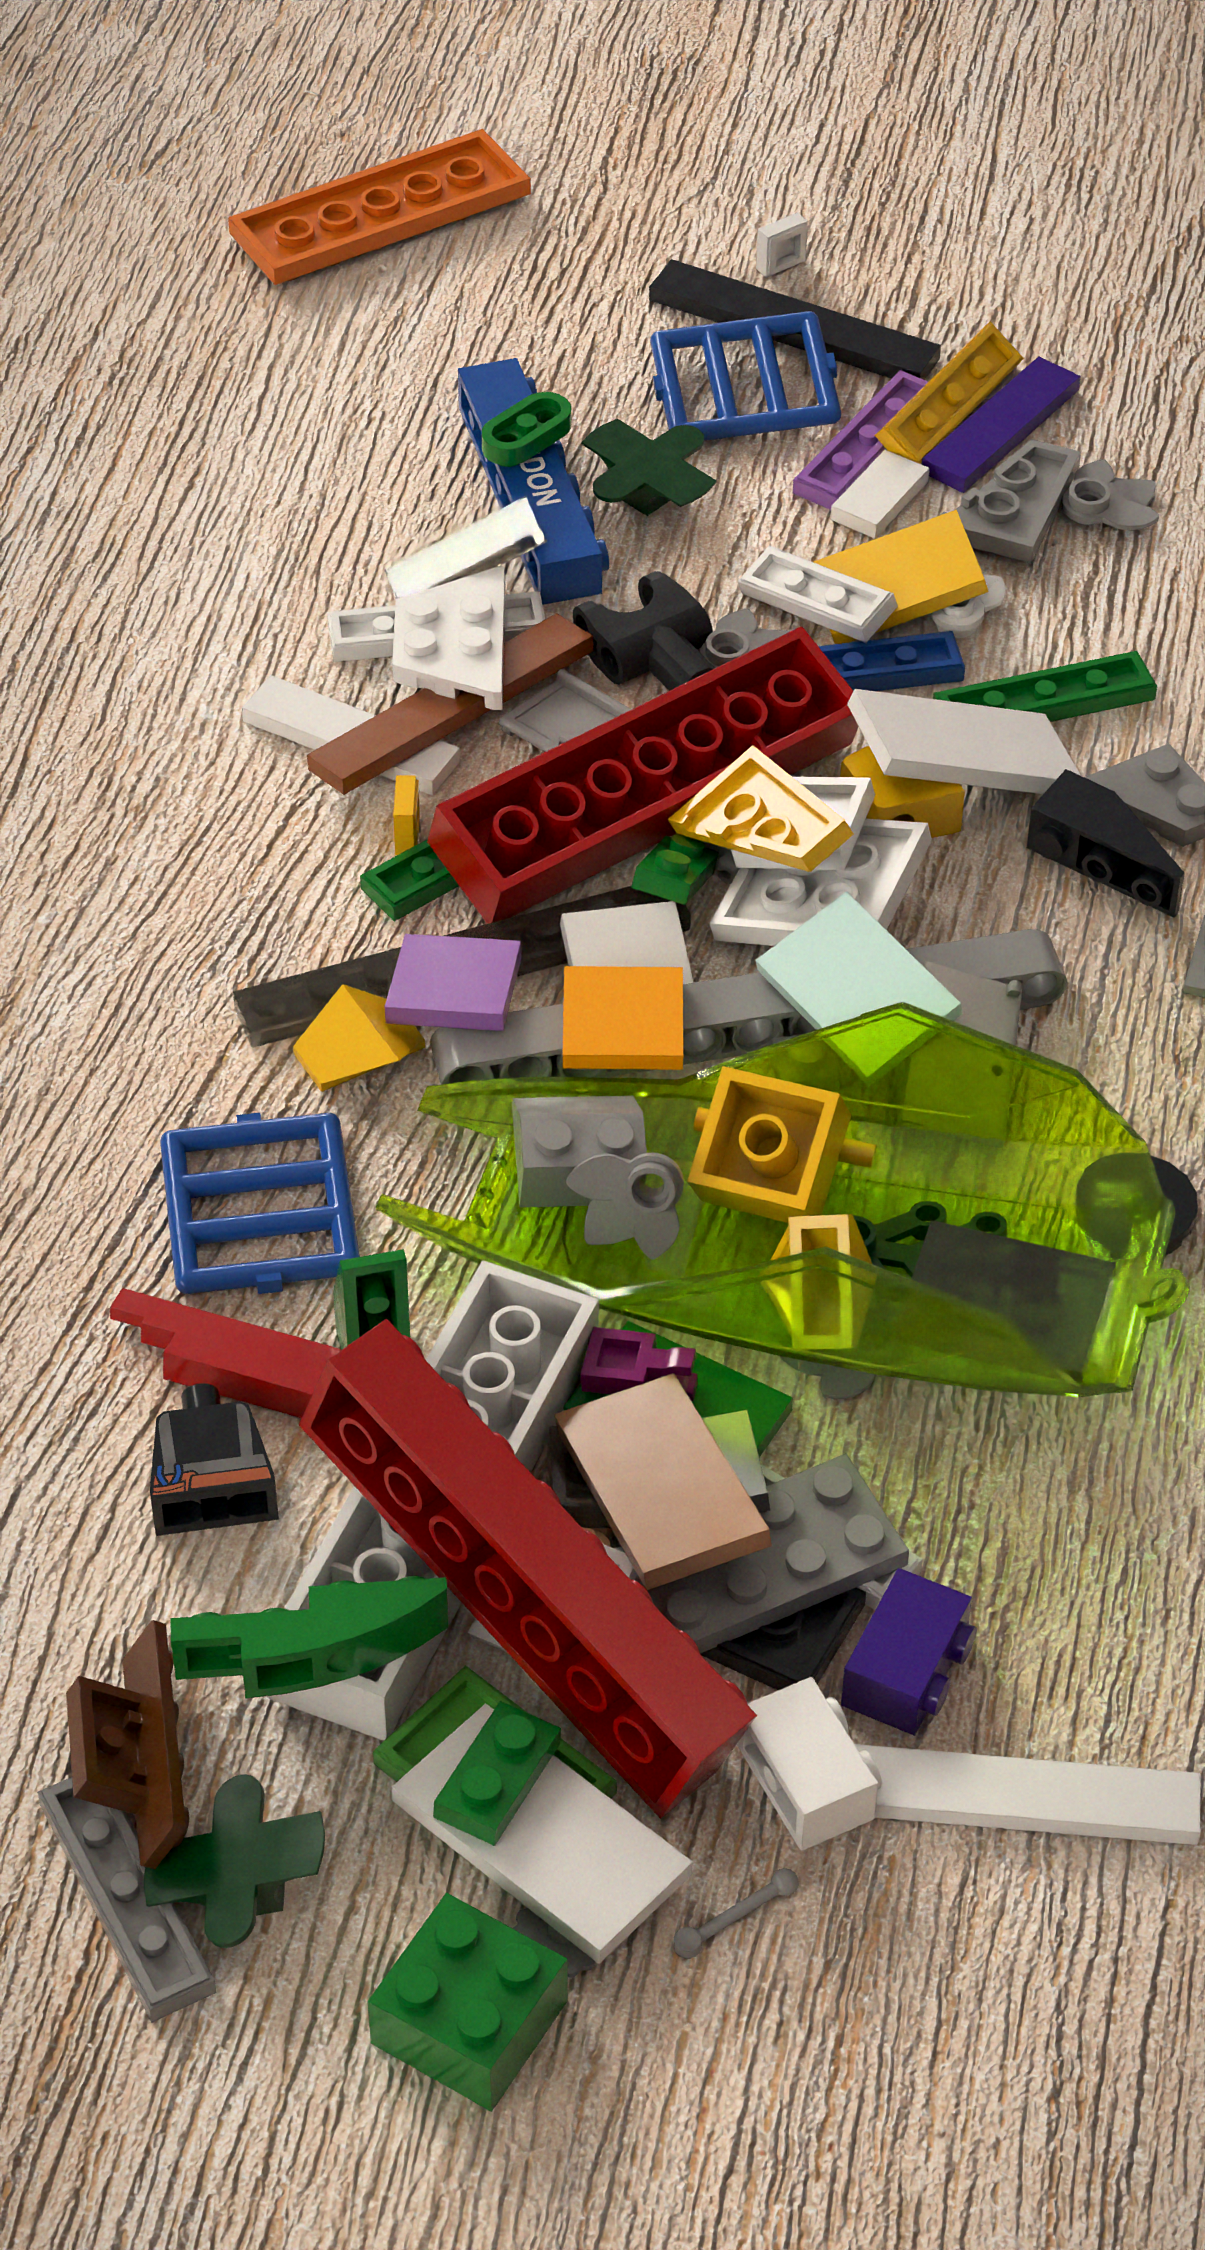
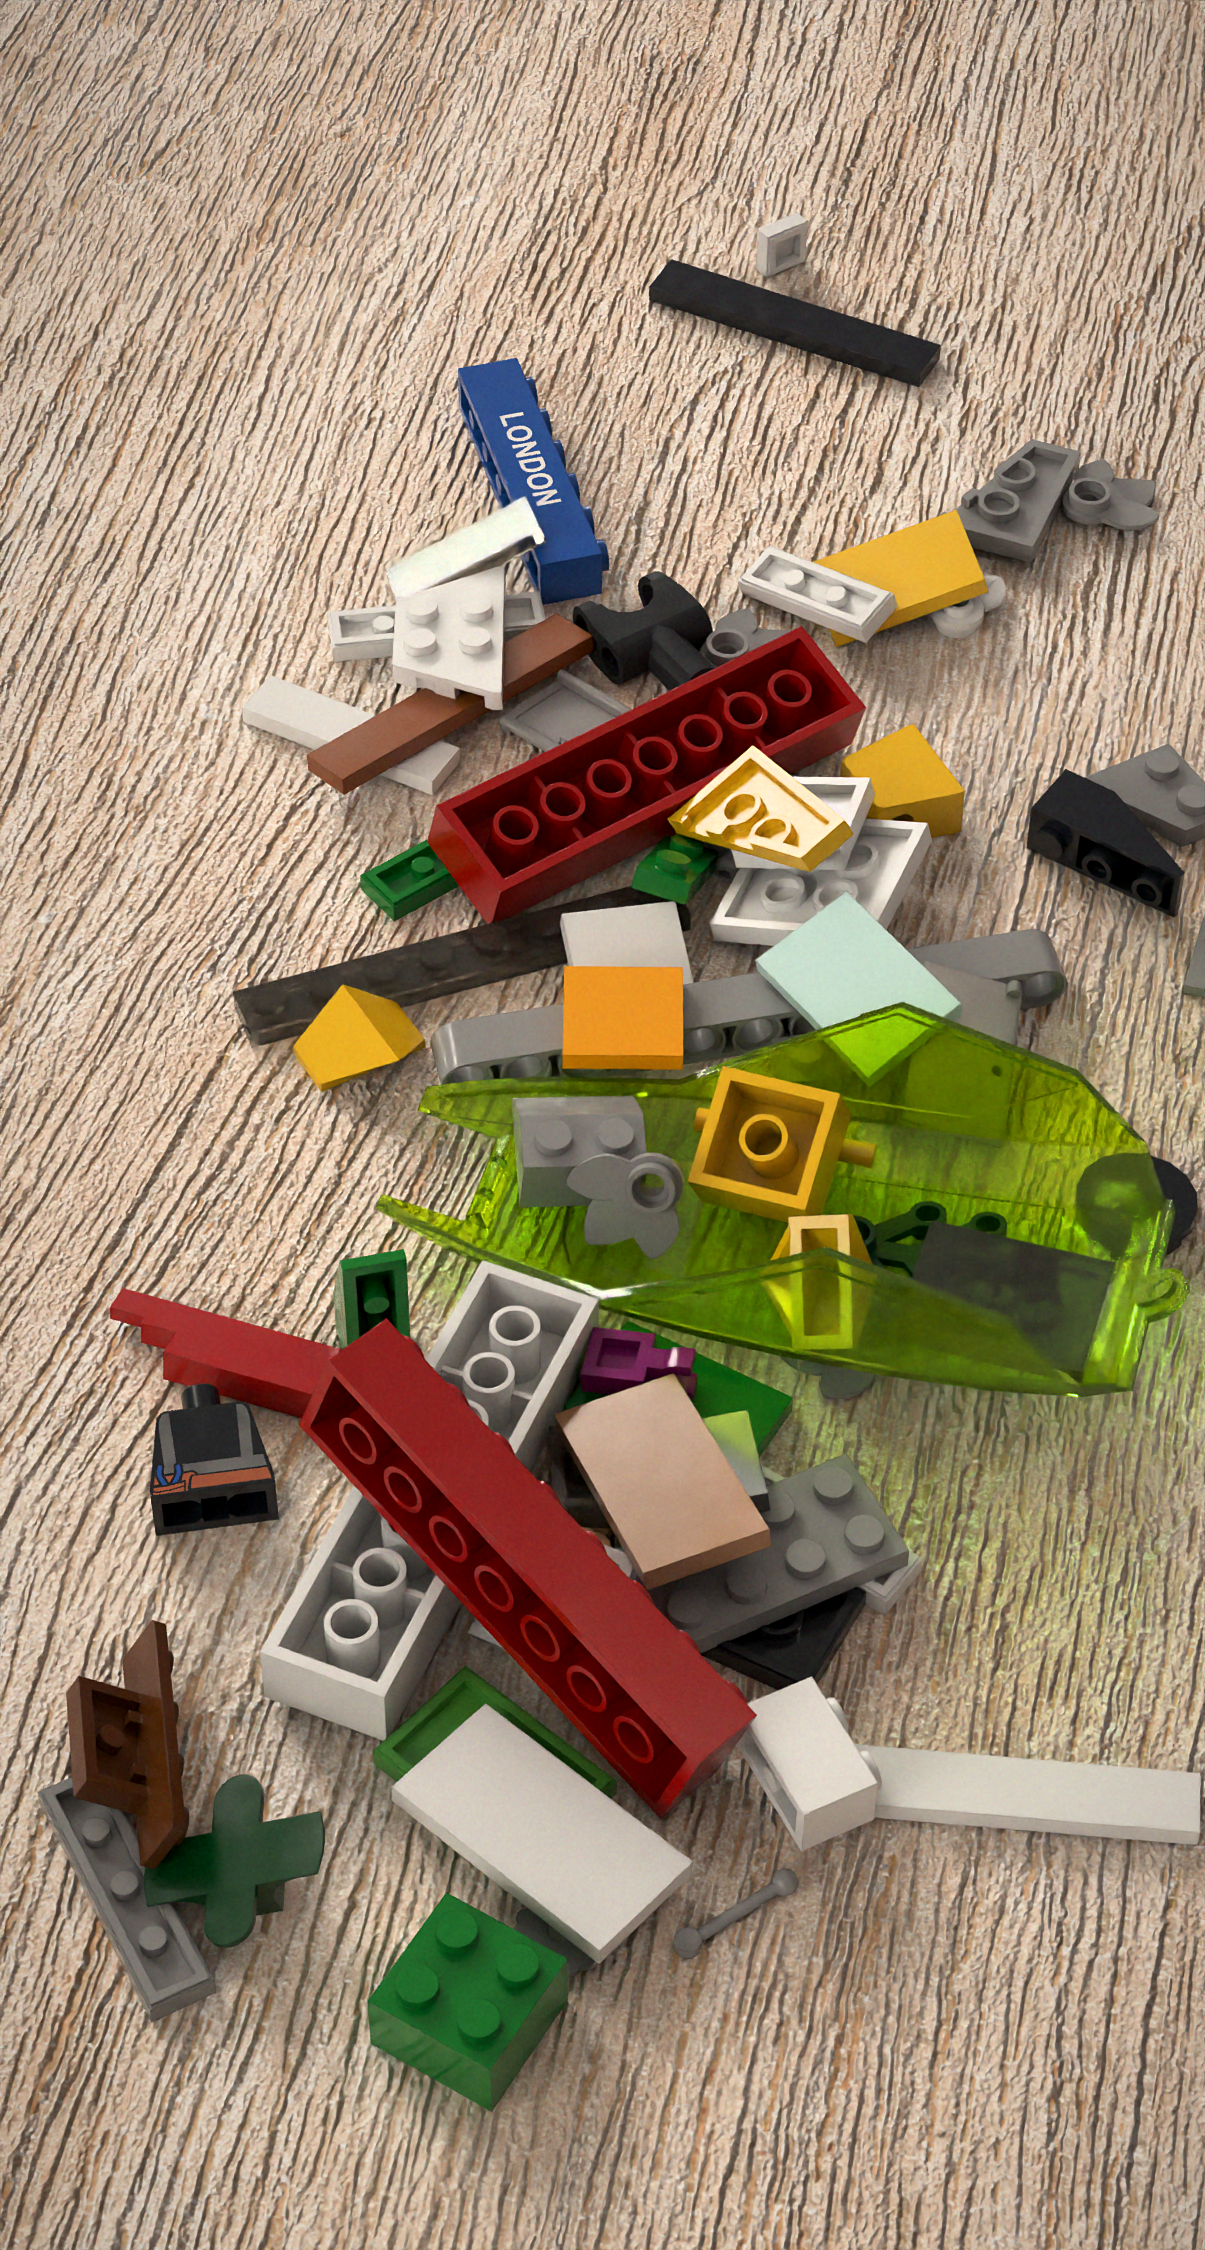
(251, 1130): blue bar -> none
(339, 1636): green slope -> none
(378, 206): orange plate -> none
(406, 813): yellow tile -> none
(453, 982): medium lavender tile -> none
(497, 1773): green plate -> none
(526, 428): green plate -> none
(647, 470): dark green piece -> none
(760, 330): blue bar -> none
(855, 444): medium lavender tile -> none
(879, 494): white tile -> none
(898, 661): blue tile -> none
(907, 1652): dark purple brick -> none
(950, 395): yellow tile -> none
(960, 742): white tile -> none
(1001, 424): dark purple tile -> none
(1065, 689): green tile -> none

